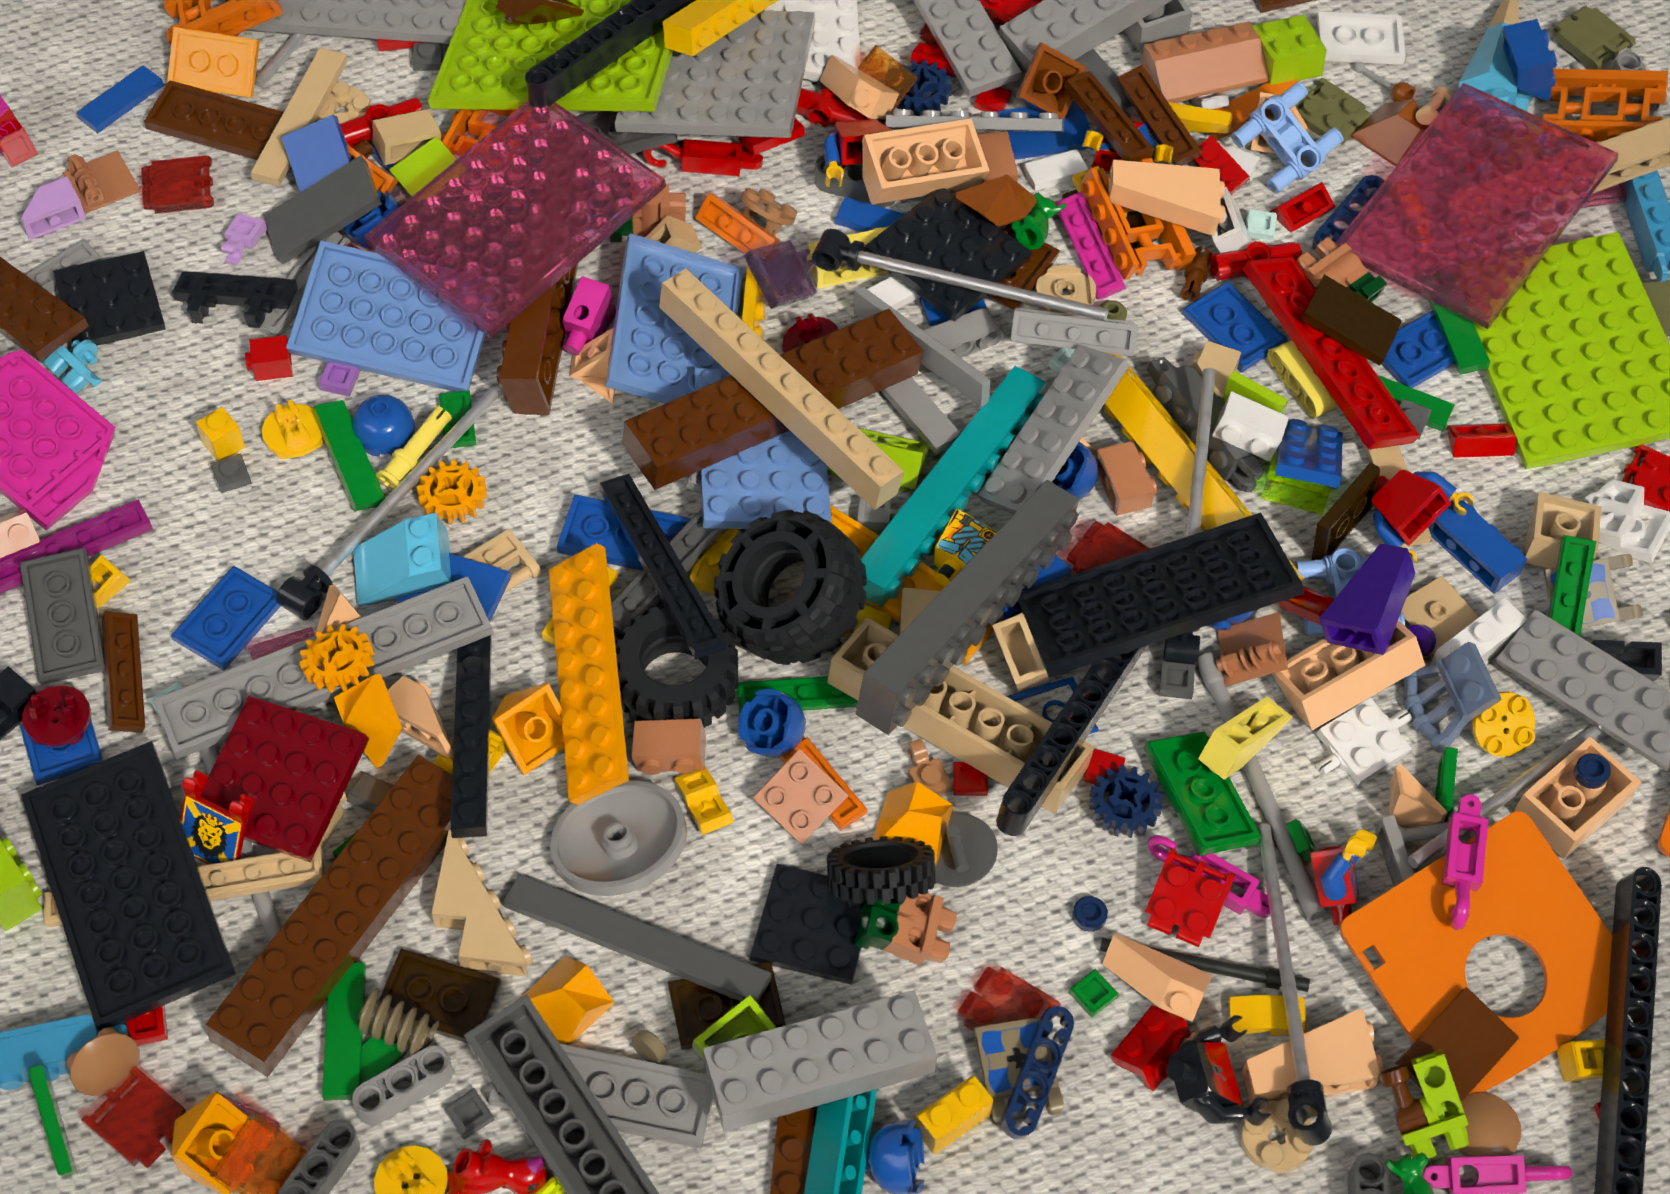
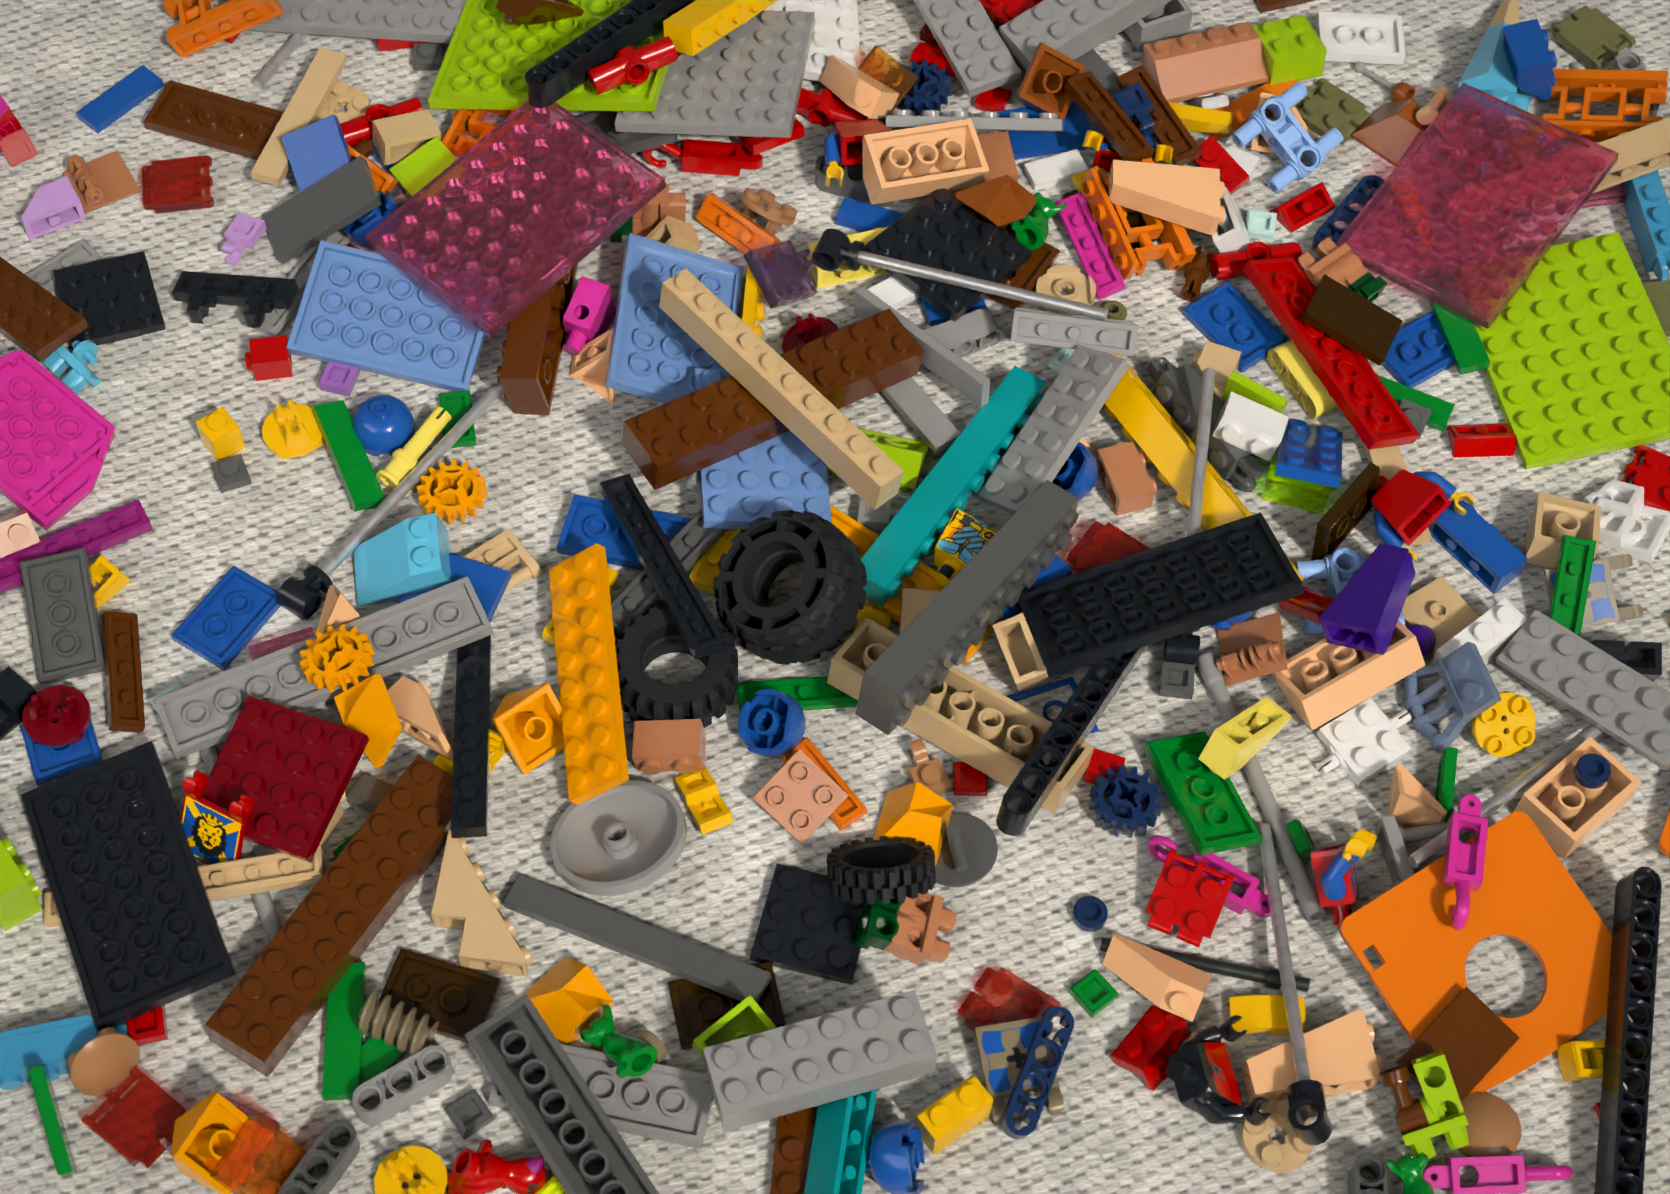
(214, 61): light orange tile -> none
(626, 1051): none -> green animal
(632, 65): none -> red piece
(1136, 106): none -> dark blue plate

